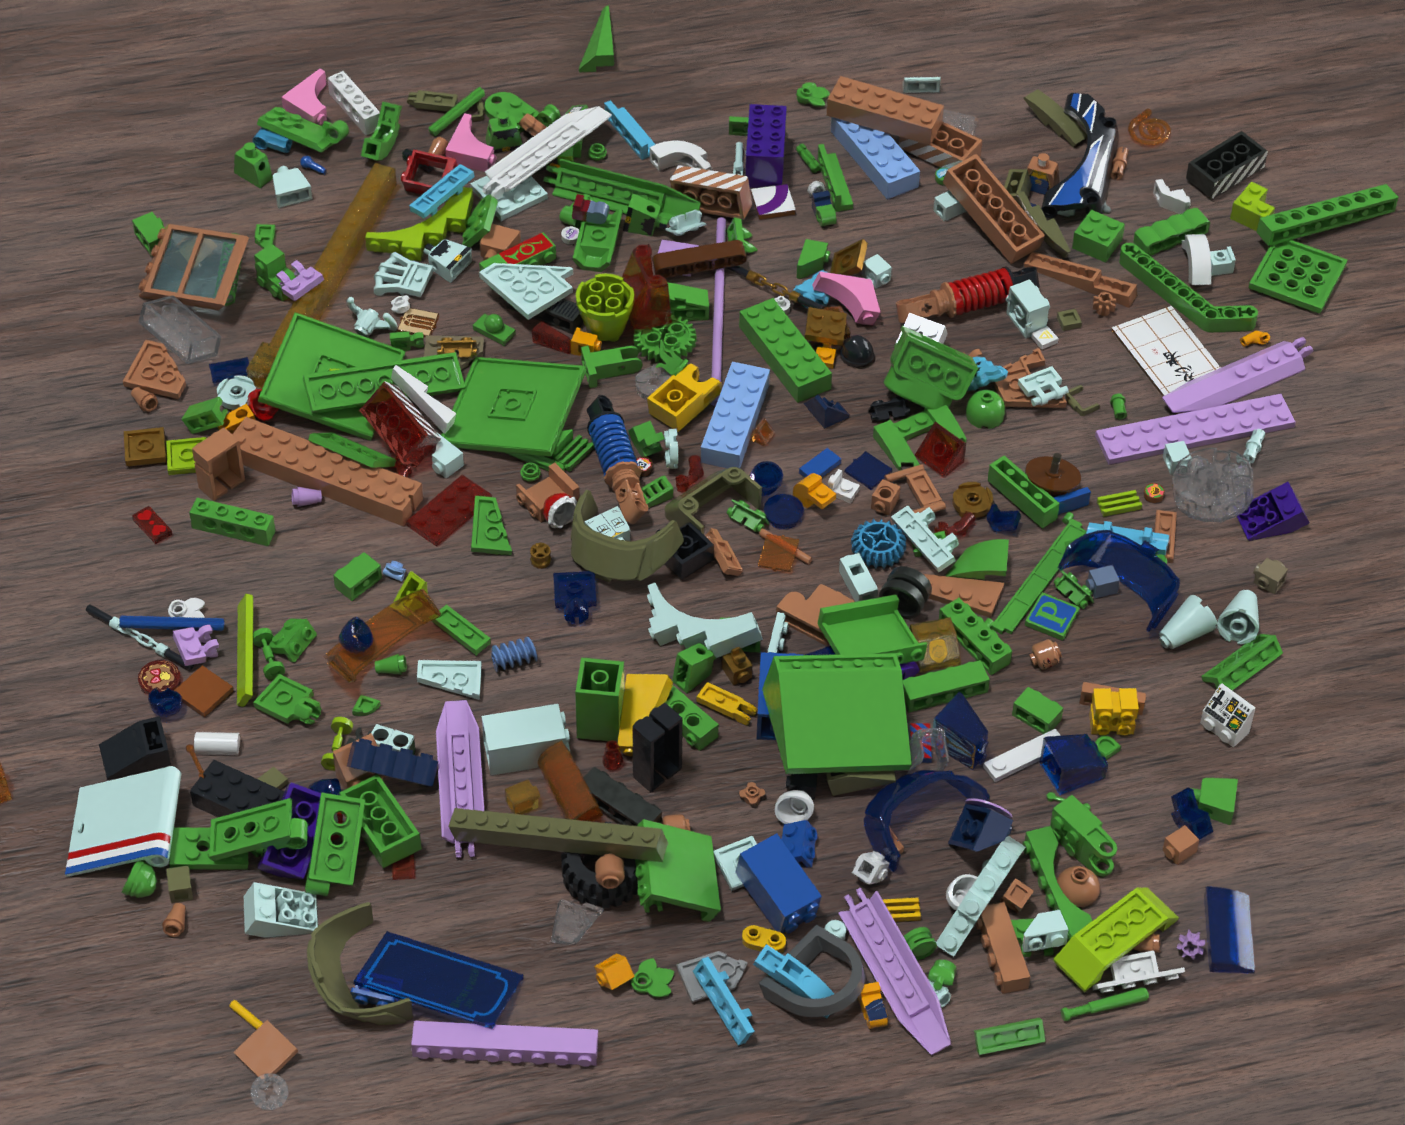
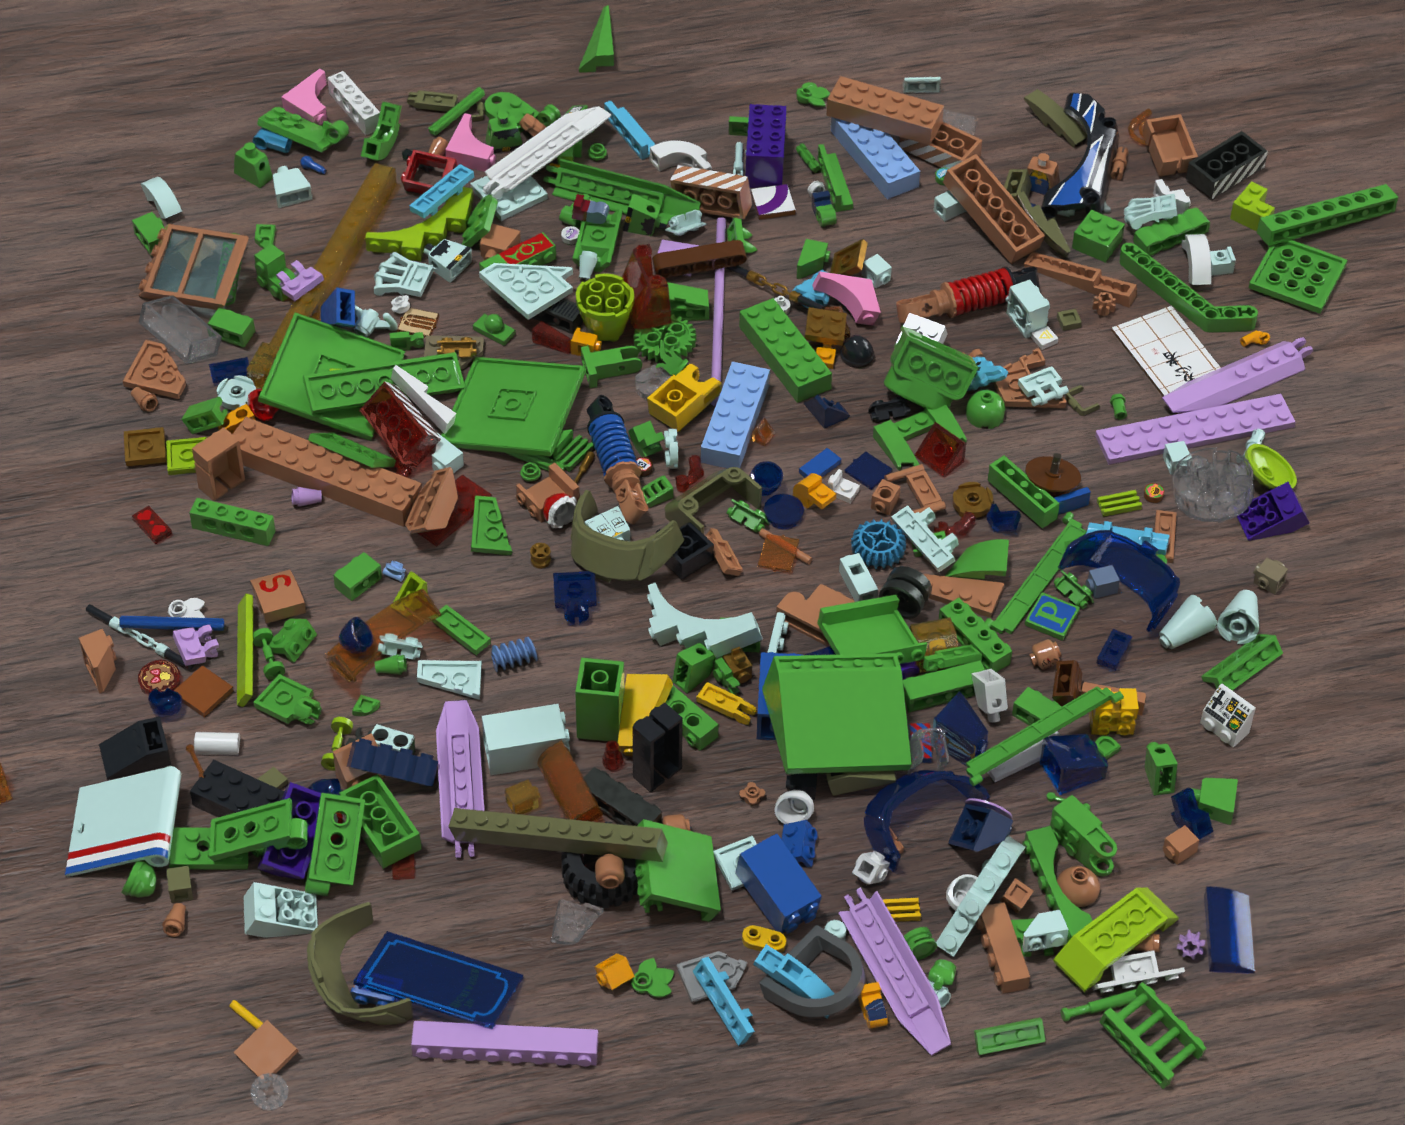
(98, 657): none -> nougat slope
(161, 194): none -> light aqua brick
(232, 326): none -> bright green brick
(278, 596): none -> nougat slope
(339, 308): none -> blue slope
(392, 644): none -> light aqua hinge
(434, 503): none -> nougat wedge
(584, 465): none -> pearl gold piece
(587, 264): none -> light aqua cone
(724, 675): none -> bright green plate
(951, 657): none -> bright green hinge
(990, 693): none -> white torso
(1038, 731): none -> bright green piece
(1067, 682): none -> reddish brown brick
(1114, 649): none -> clear blue plate
(1144, 1054): none -> bright green fence
(1148, 209): none -> light aqua plate
(1160, 759): none -> bright green torso
(1169, 144): none -> nougat piece
(1270, 467): none -> lime dish

